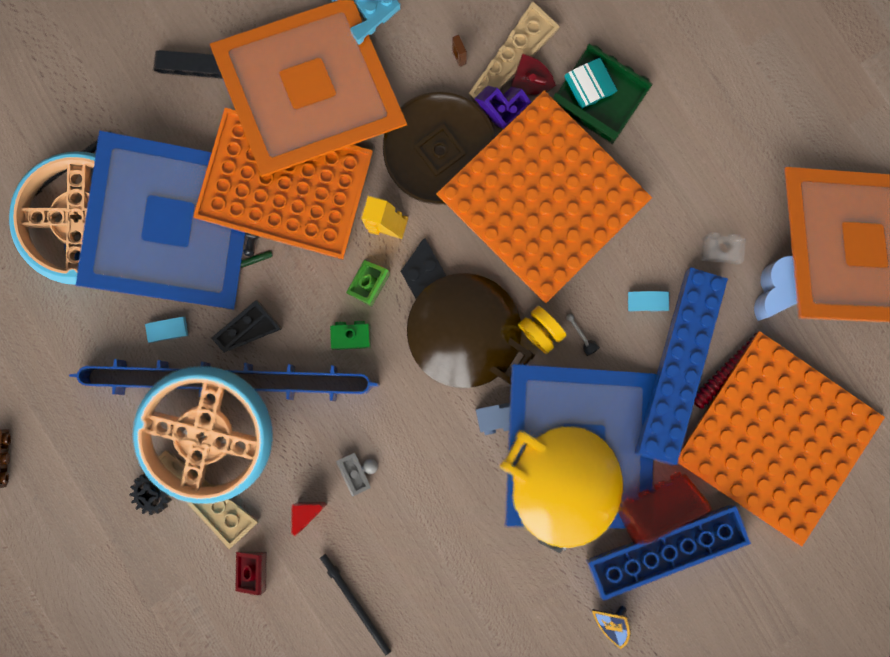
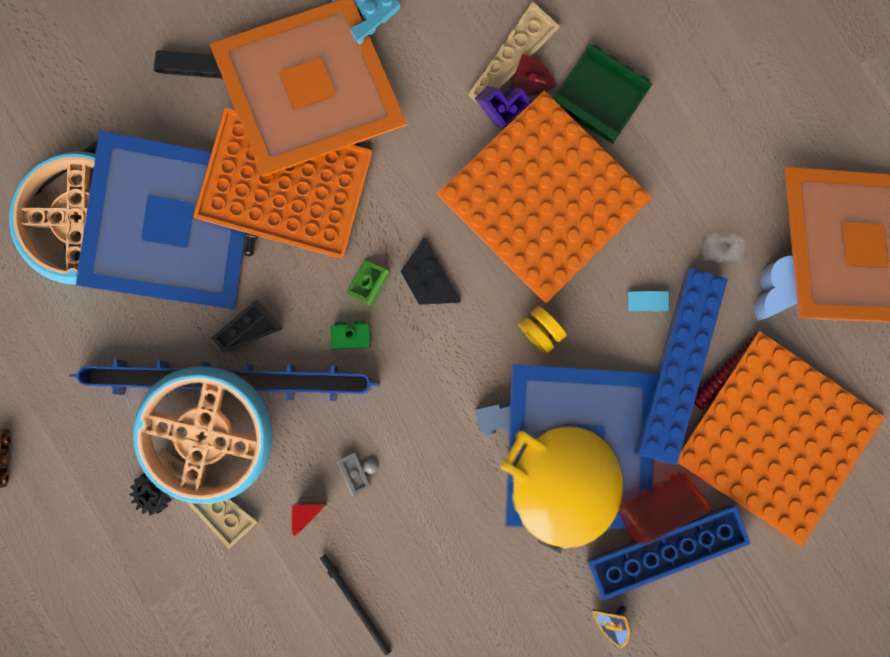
(166, 329): medium azure slope -> none
(251, 572): dark red slope -> none
(257, 258): dark green bar -> none
(381, 217): yellow wedge -> none
(433, 122): dark brown dish -> none
(459, 50): reddish brown tile -> none
(465, 331): dark brown dish -> none
(589, 346): hinge -> none
(590, 83): teal slope -> none

